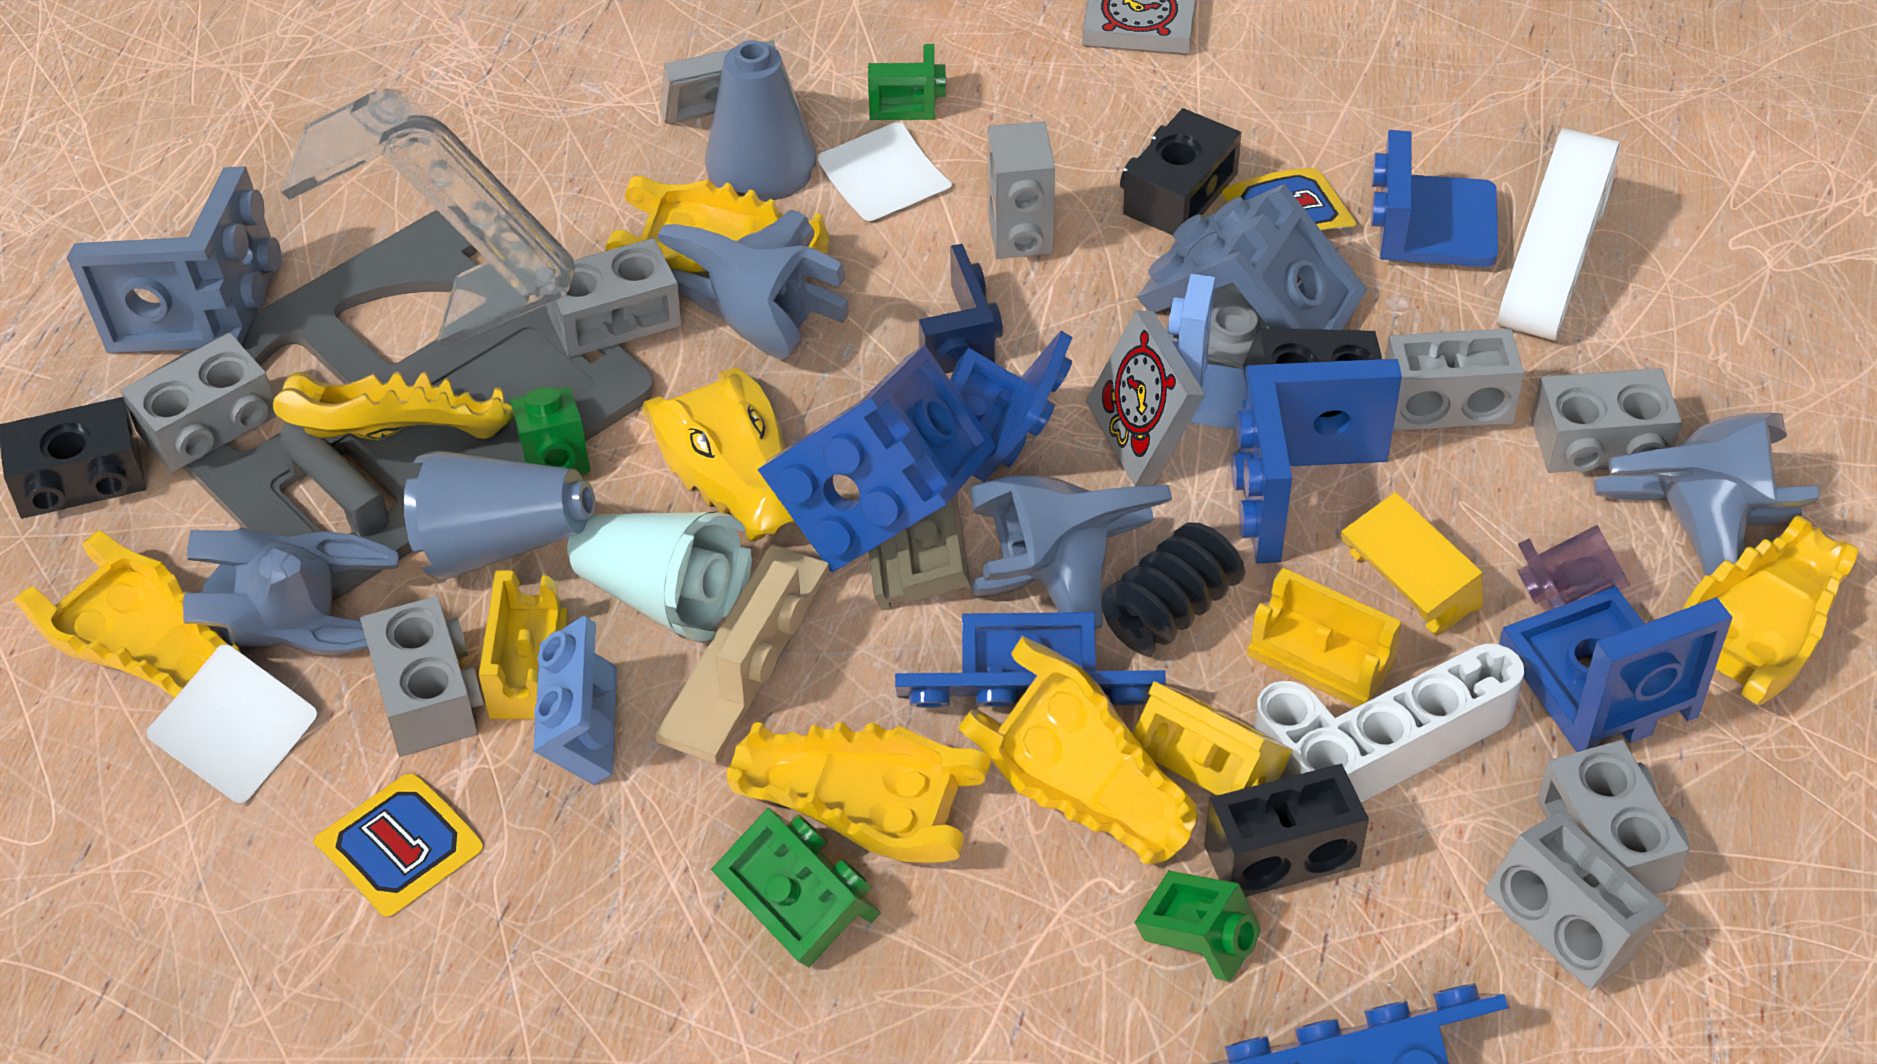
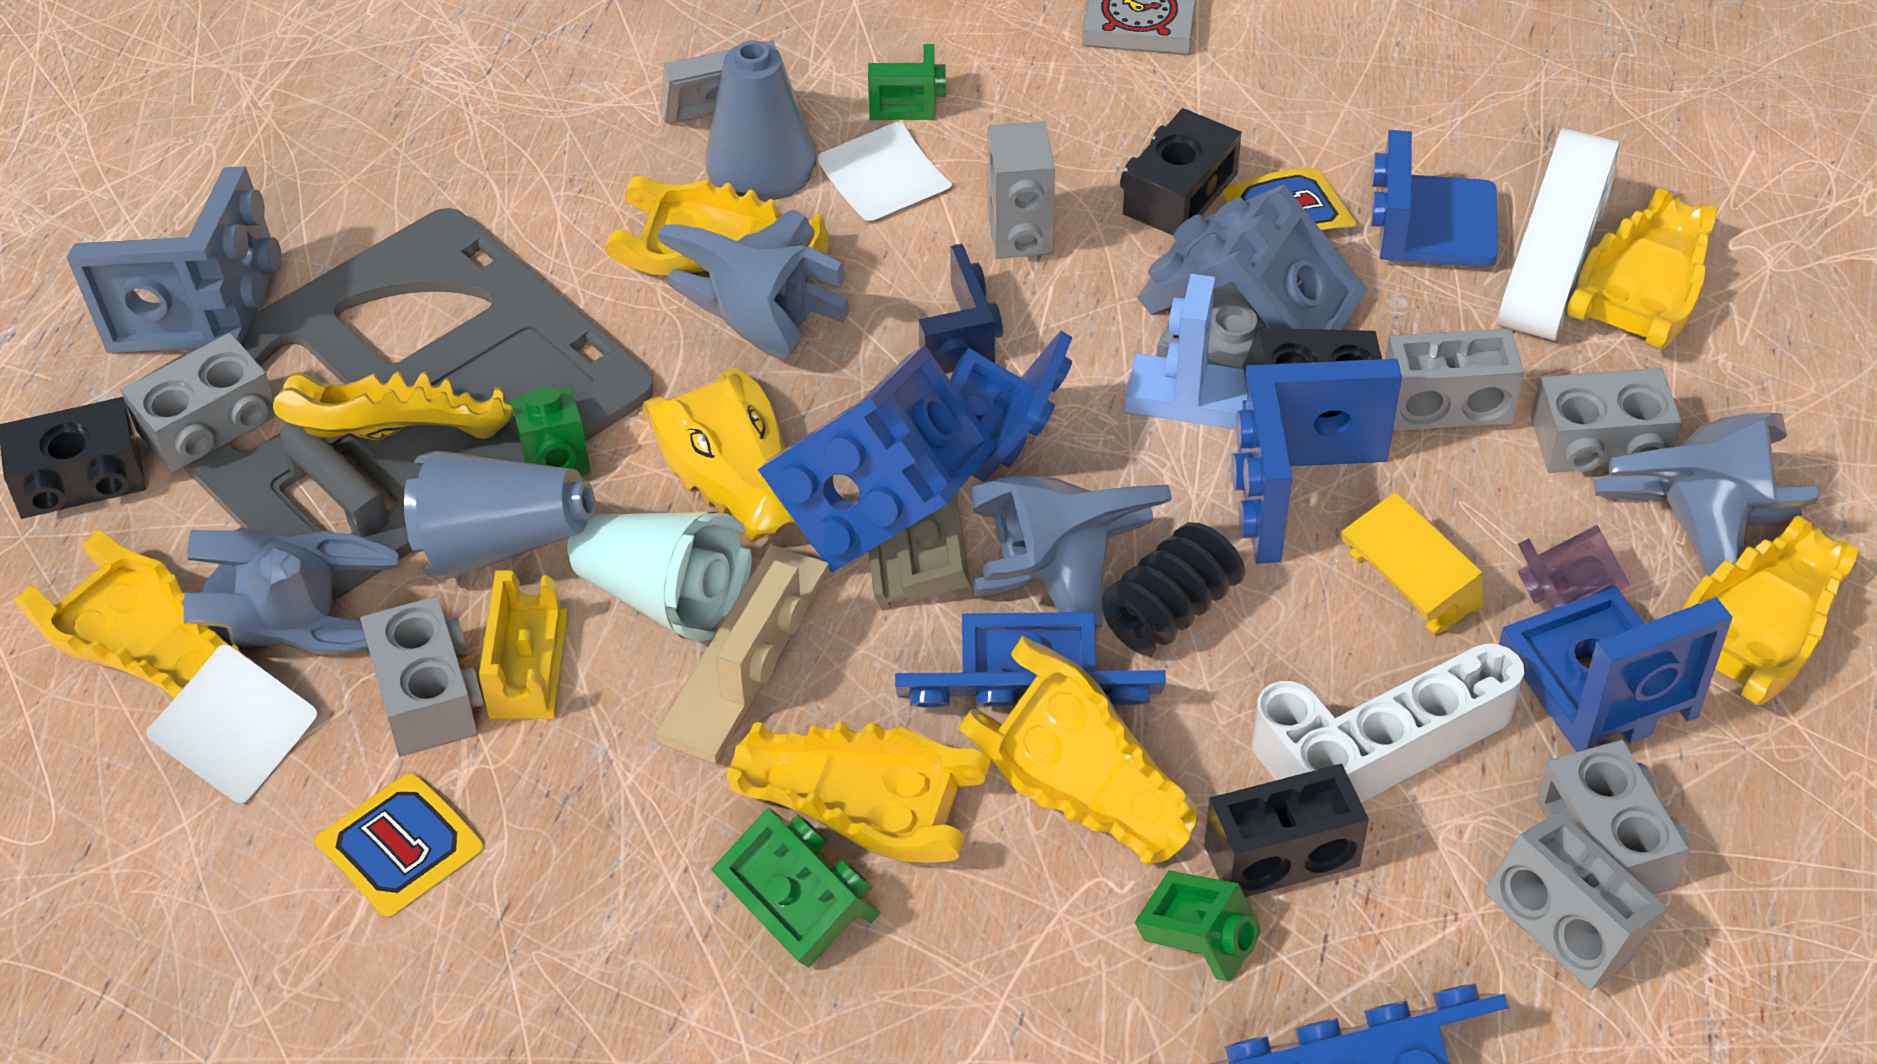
(523, 259): clear windscreen -> none
(576, 703): medium blue bracket -> none
(616, 299): light grey brick -> none
(1144, 398): light grey tile -> none
(1207, 743): yellow hinge -> none
(1324, 638): yellow hinge -> none
(1648, 270): none -> yellow animal

